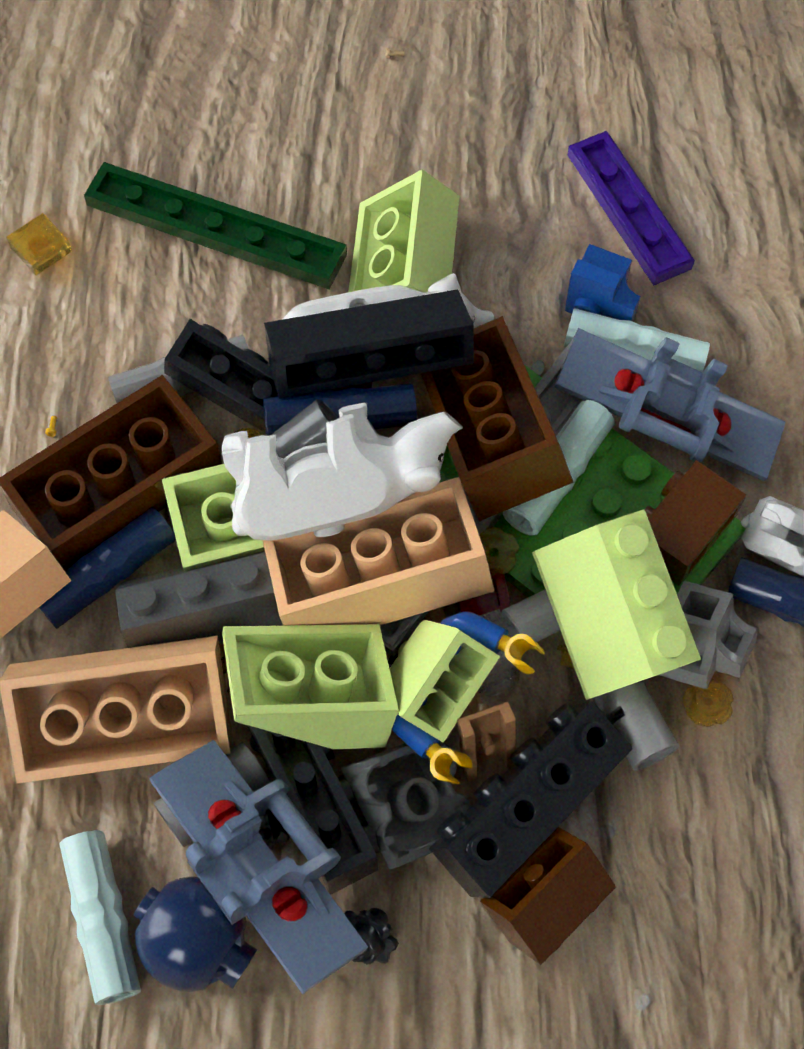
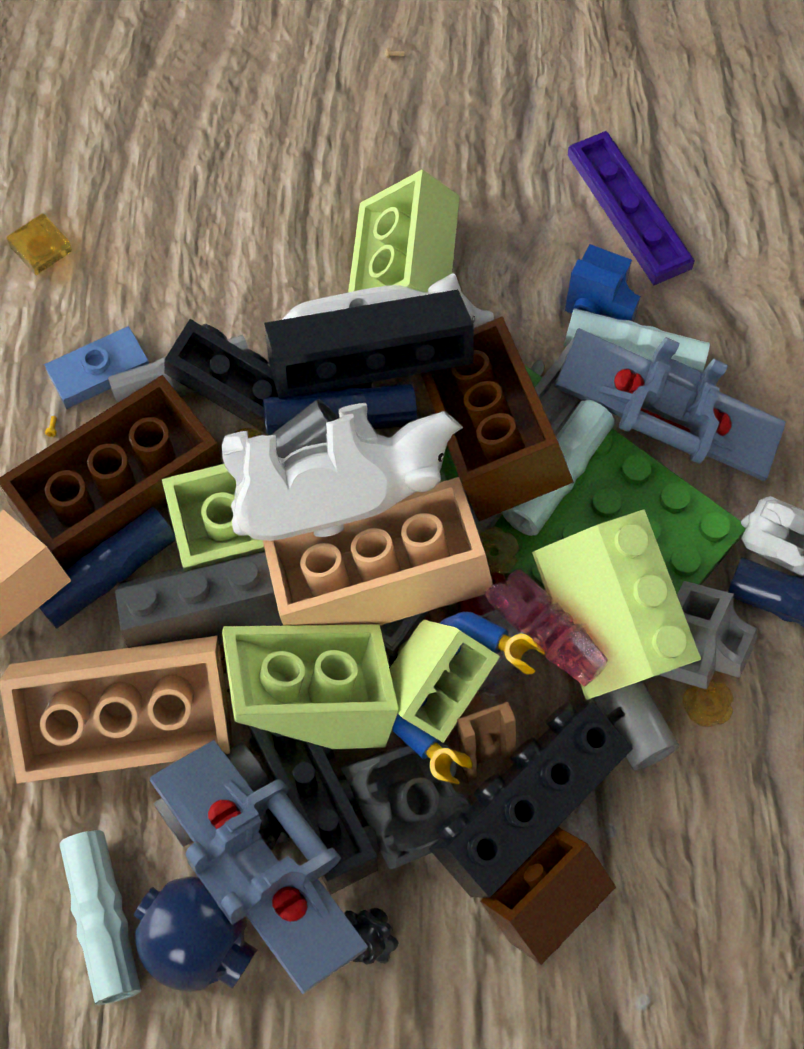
(87, 369): none -> medium blue plate
(216, 225): dark green plate -> none
(531, 612): none -> clear pink hinge
(692, 517): reddish brown brick -> none

